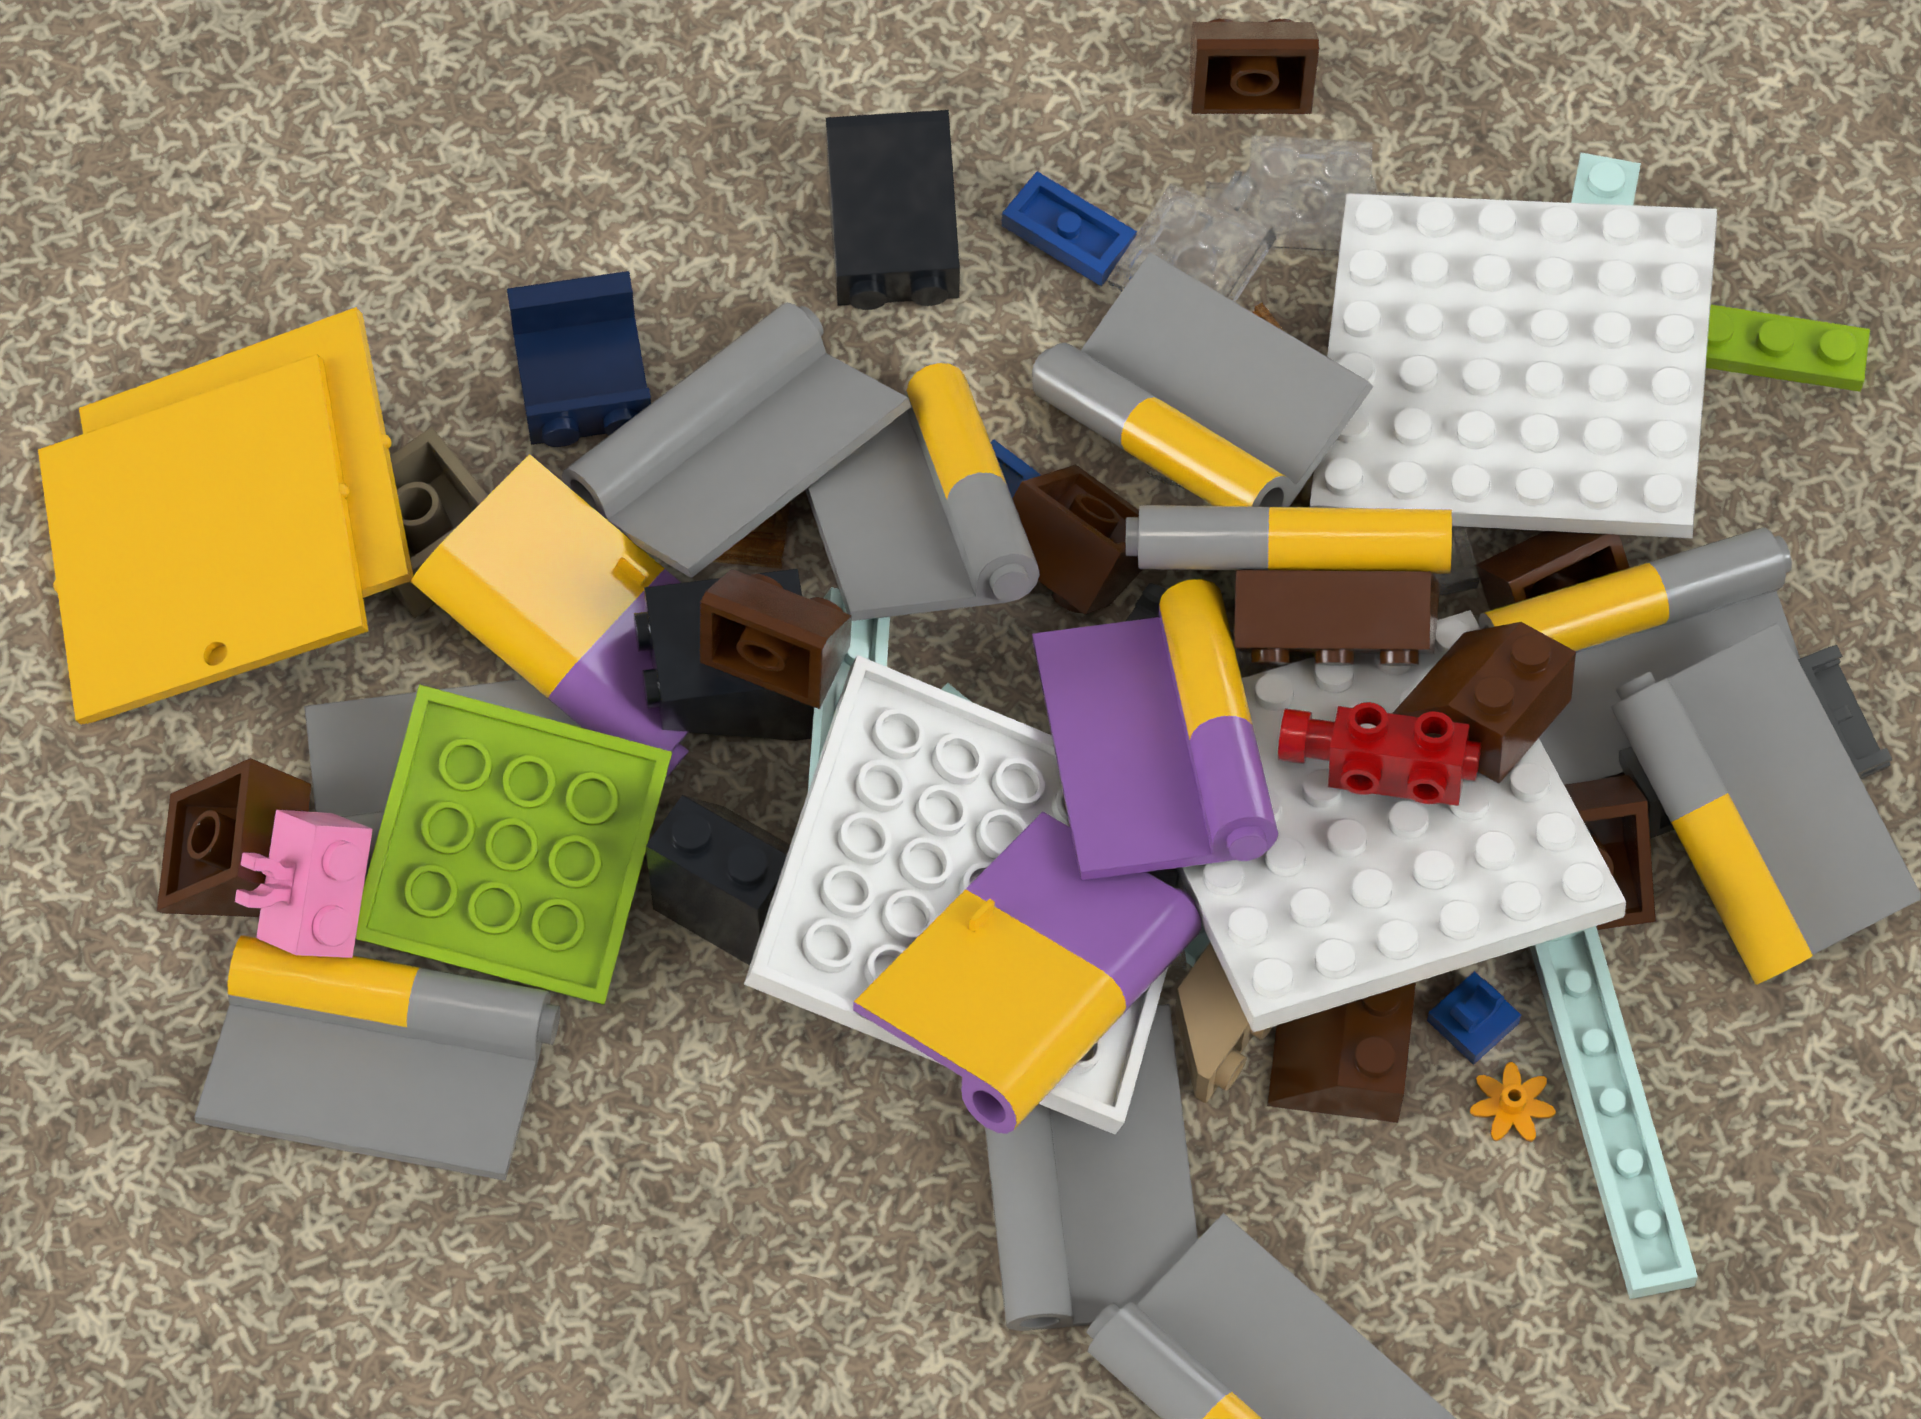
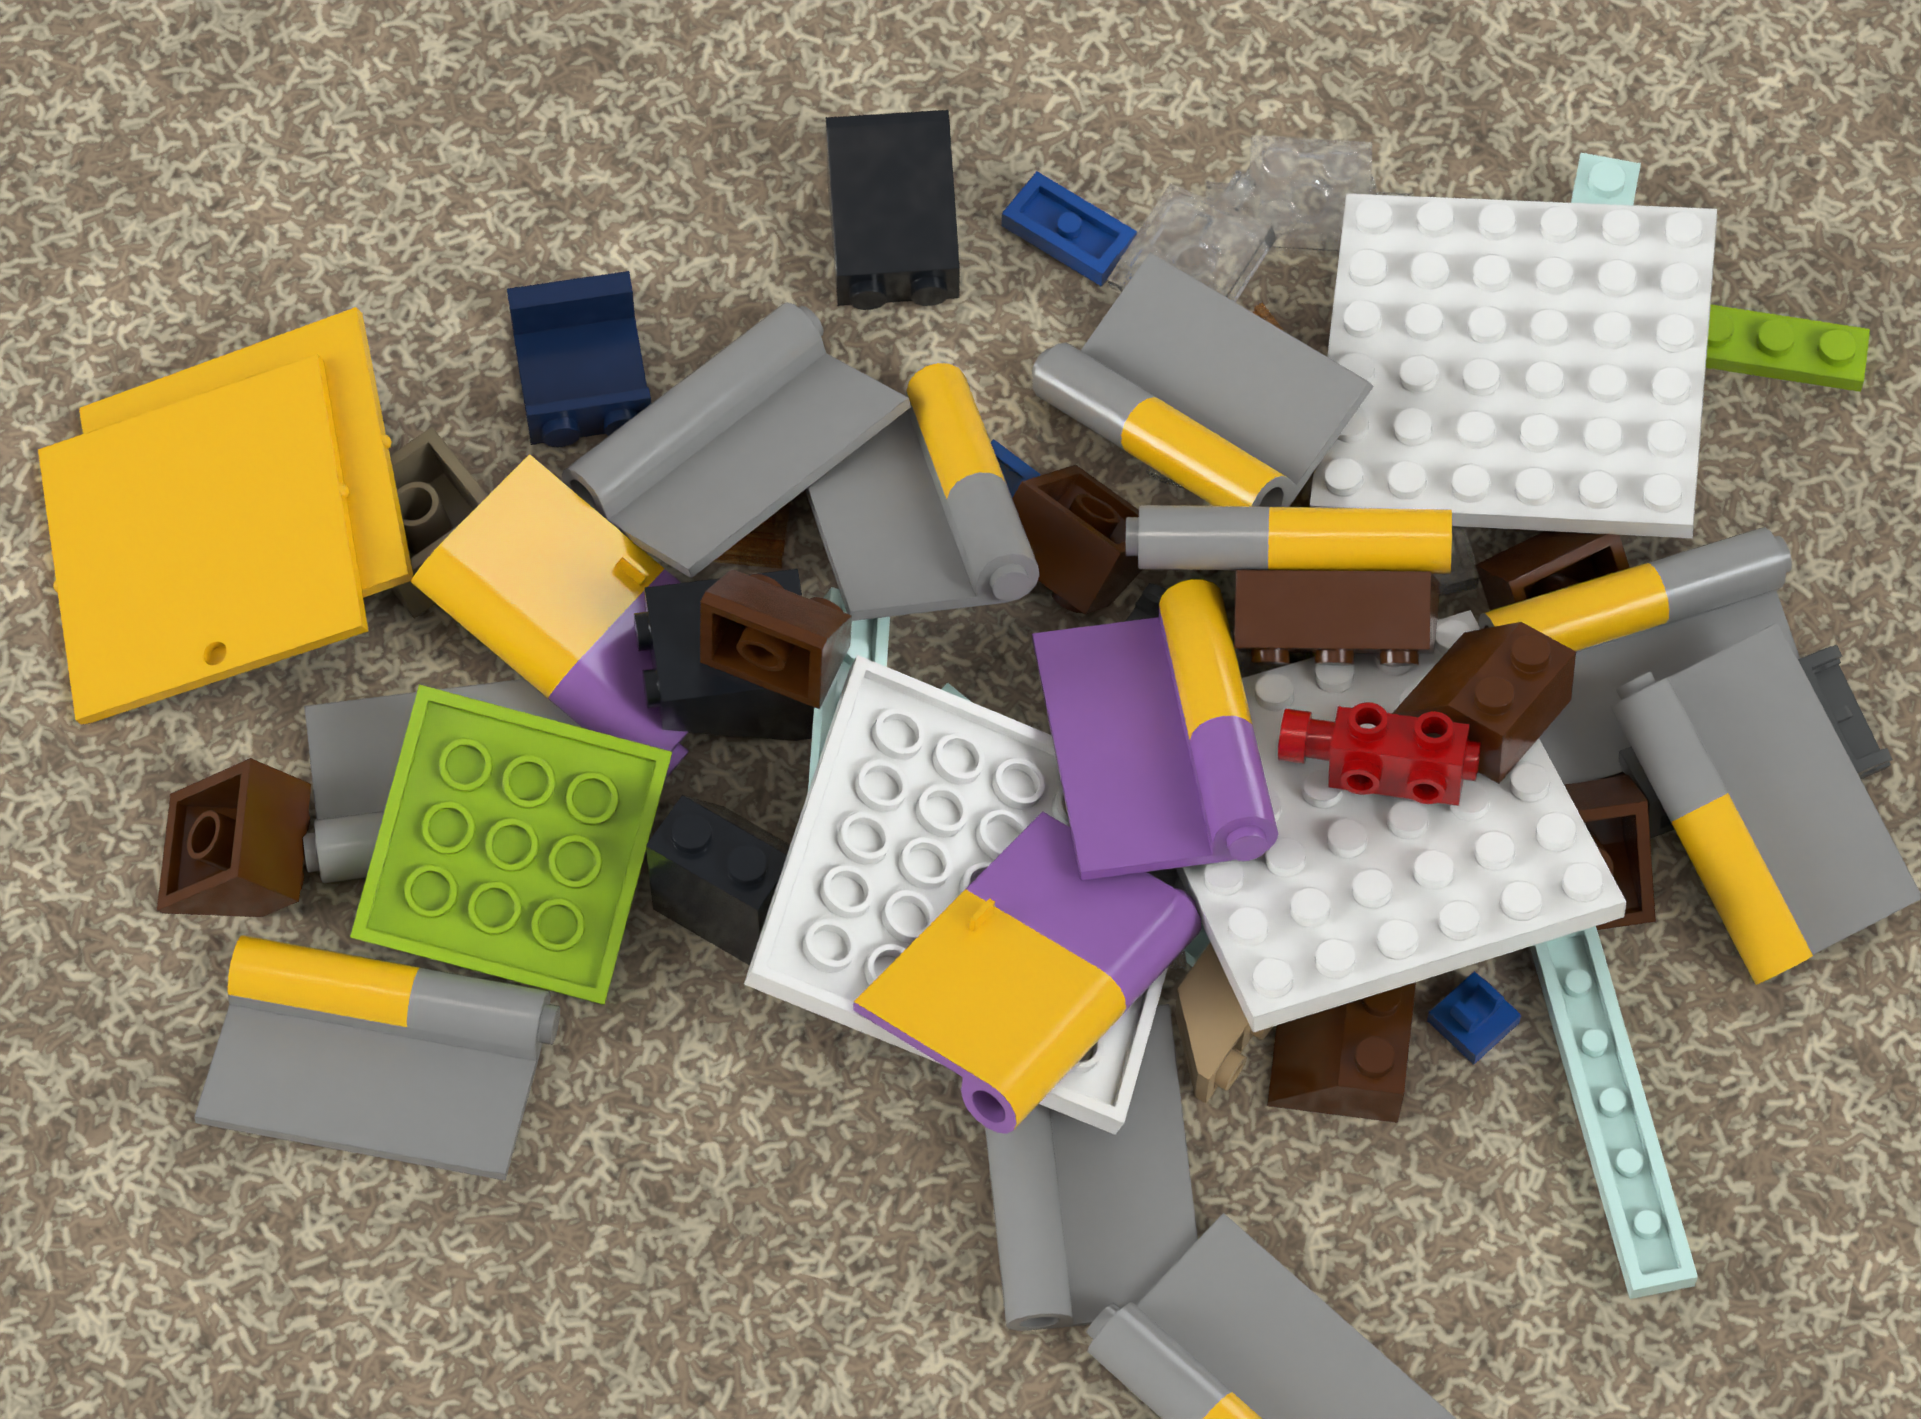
(310, 883): bright pink brick -> none
(1253, 67): reddish brown slope -> none
(1508, 1111): light orange plant -> none

